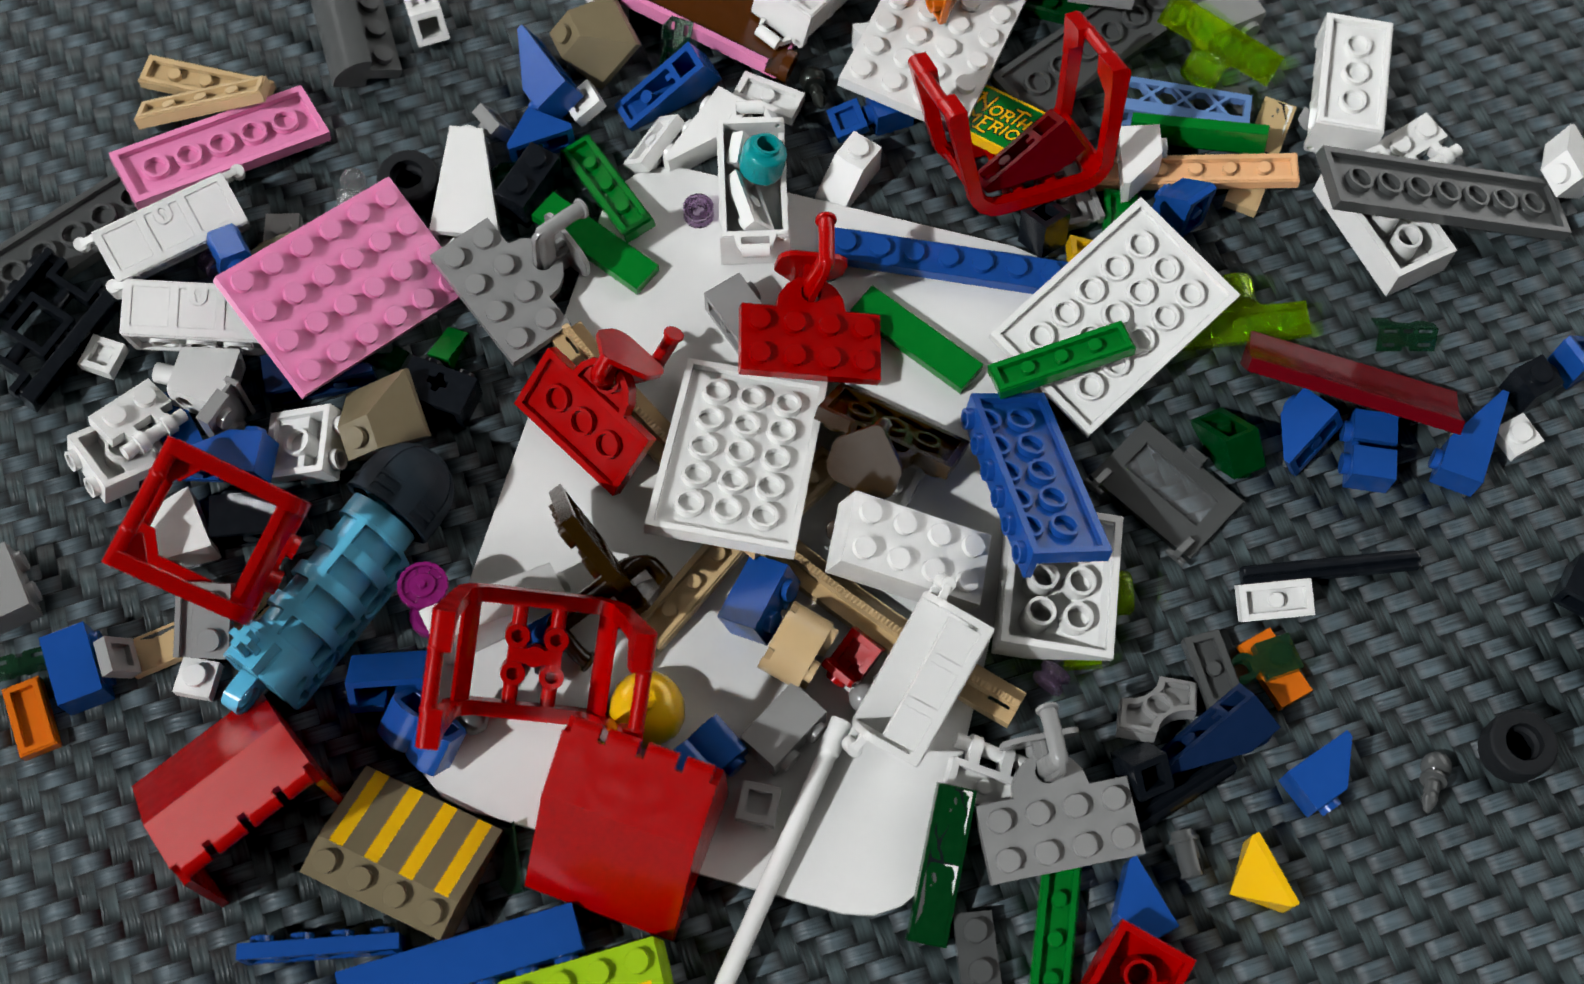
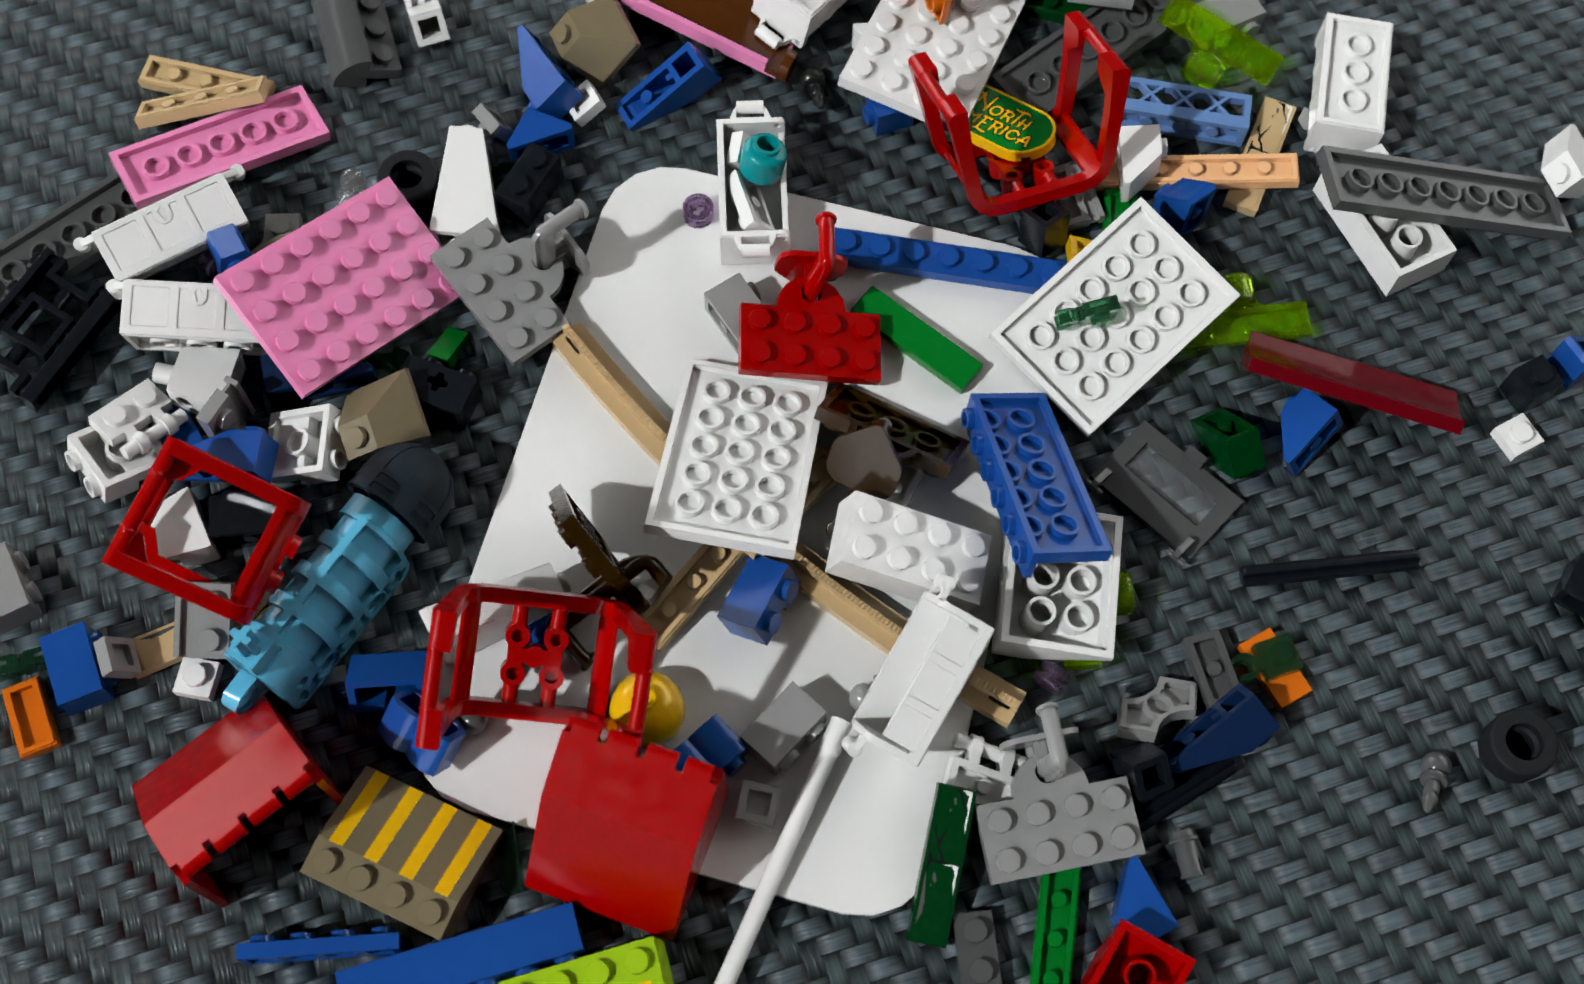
(103, 356): white plate -> none
(421, 587): magenta hose -> none
(592, 403): red plate -> none
(603, 247): green tile -> none
(608, 188): green tile -> none
(653, 144): white plate -> none
(678, 38): piece -> none
(699, 135): white slope -> none
(776, 97): white plate -> none
(796, 645): tan brick -> none
(846, 119): blue plate -> none
(850, 170): white slope -> none
(852, 659): red bracket -> none
(1035, 153): dark red slope -> none
(1061, 359): green tile -> none
(1094, 313): none -> clear green plate
(1208, 133): green tile -> none
(1260, 877): yellow slope -> none
(1274, 600): white plate -> none
(1320, 777): blue slope -> none
(1366, 456): blue piece -> none
(1400, 338): clear green piece -> none
(1421, 138): white plate -> none
(1465, 457): blue slope -> none

